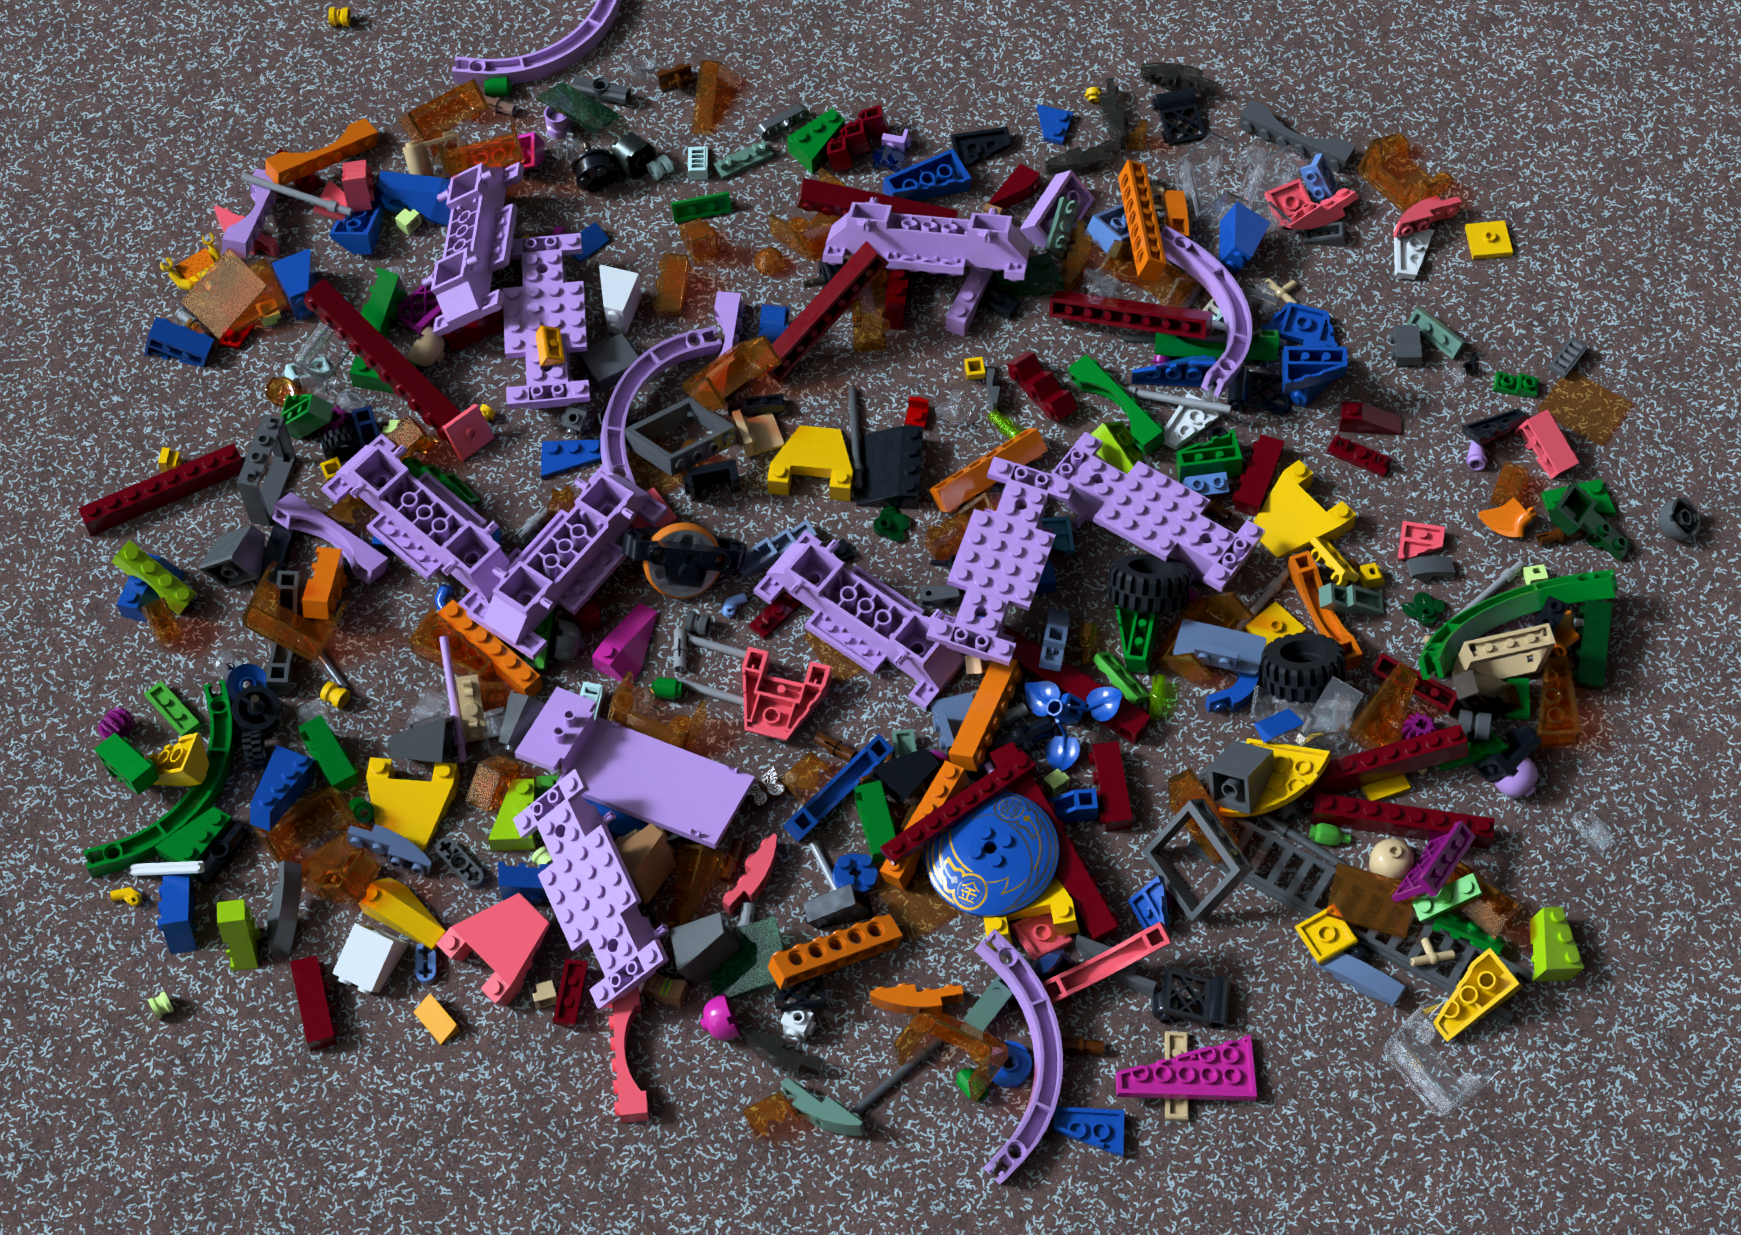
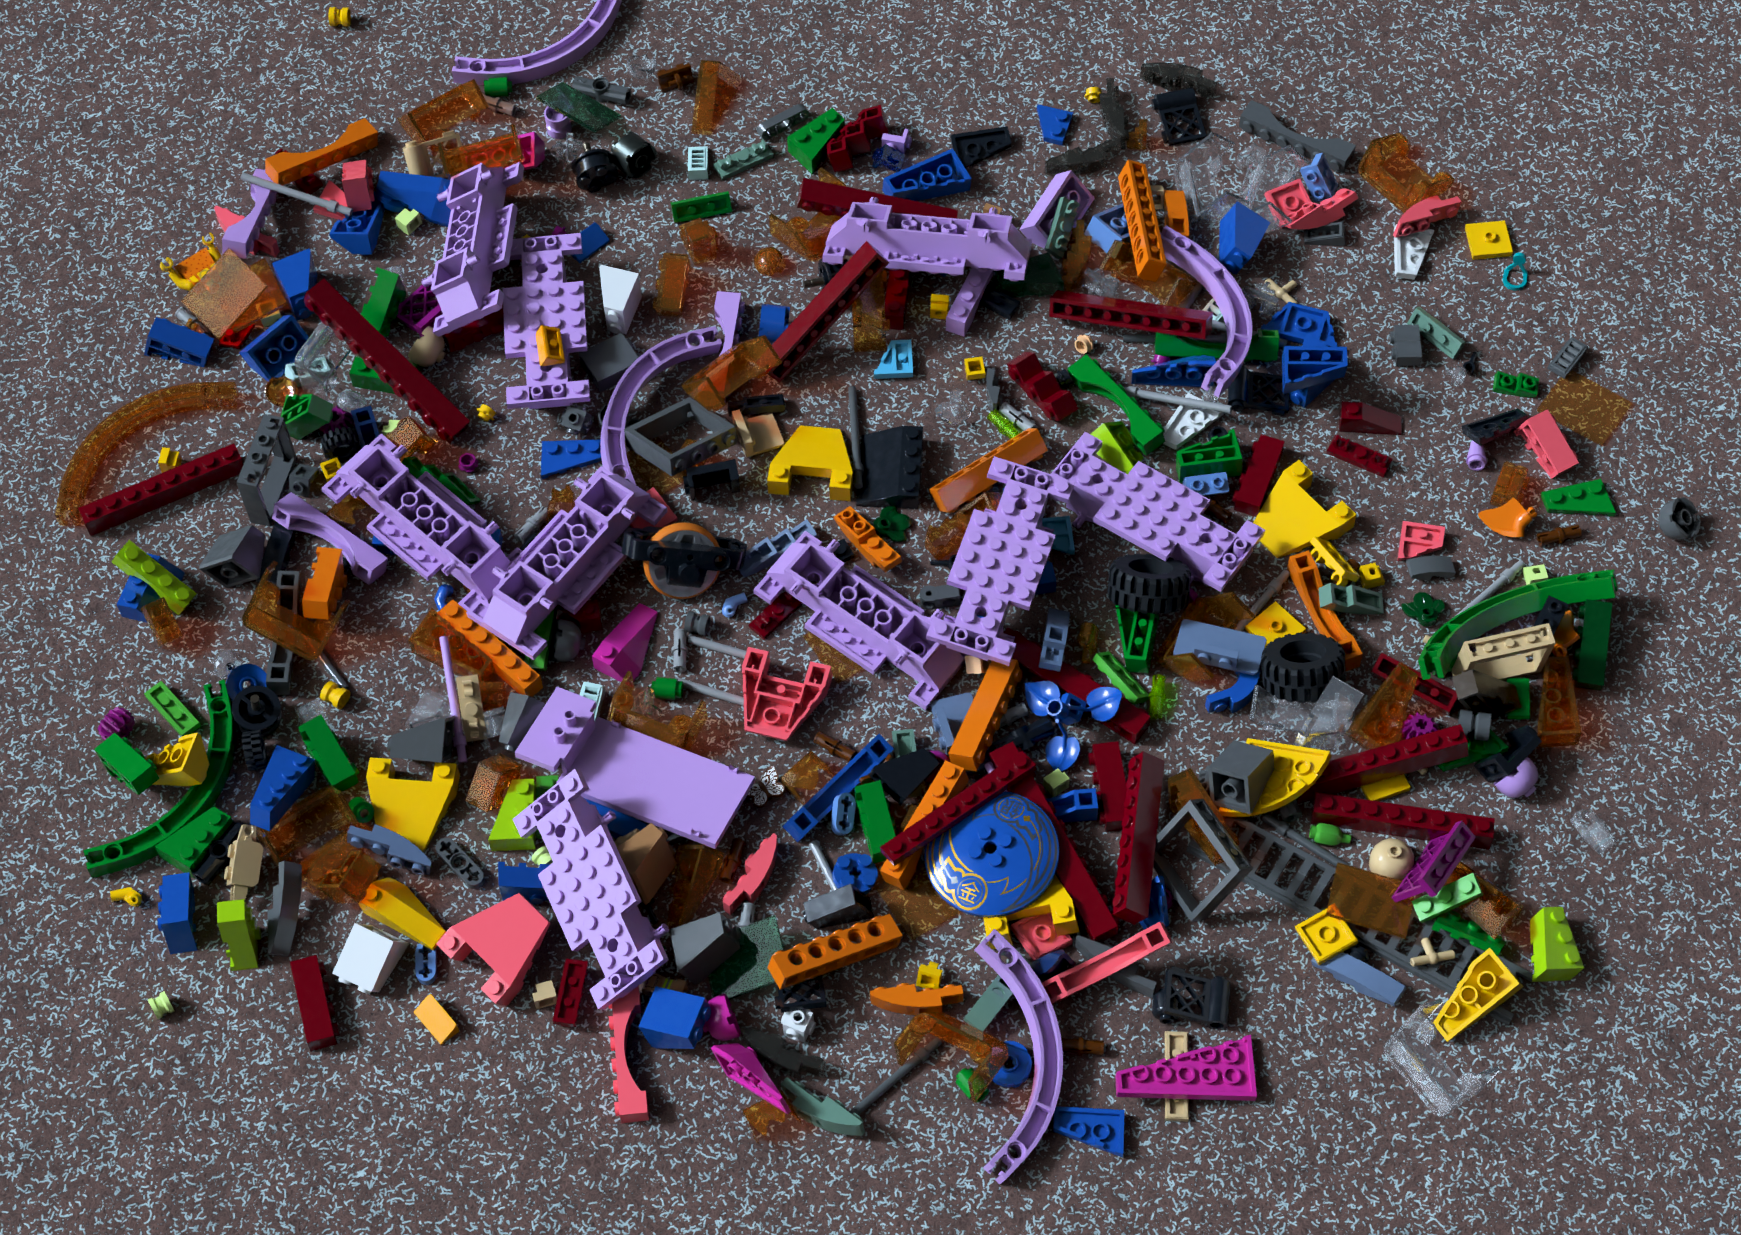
(125, 423): none -> clear orange piece
(167, 868): white axle -> none
(245, 862): none -> tan hinge
(275, 348): none -> blue slope
(302, 478): none -> dark grey bracket
(468, 432): coral plate -> none
(468, 458): none -> magenta plate
(660, 167): light aqua wheel -> none
(674, 1019): none -> blue slope
(745, 1069): none -> dark pink wedge
(843, 814): none -> medium blue beam
(866, 540): none -> orange slope
(896, 361): none -> medium azure wing
(917, 412): red bracket -> none
(929, 976): none -> yellow tile
(939, 306): none -> yellow piece
(1008, 411): none -> light grey pin
(1017, 187): dark red slope -> none
(1063, 378): none -> black plate
(1084, 344): none -> light nougat plate
(1138, 838): none -> dark red brick
(1278, 725): blue slope -> none
(1518, 259): none -> teal piece
(1576, 511): dark green plate -> none

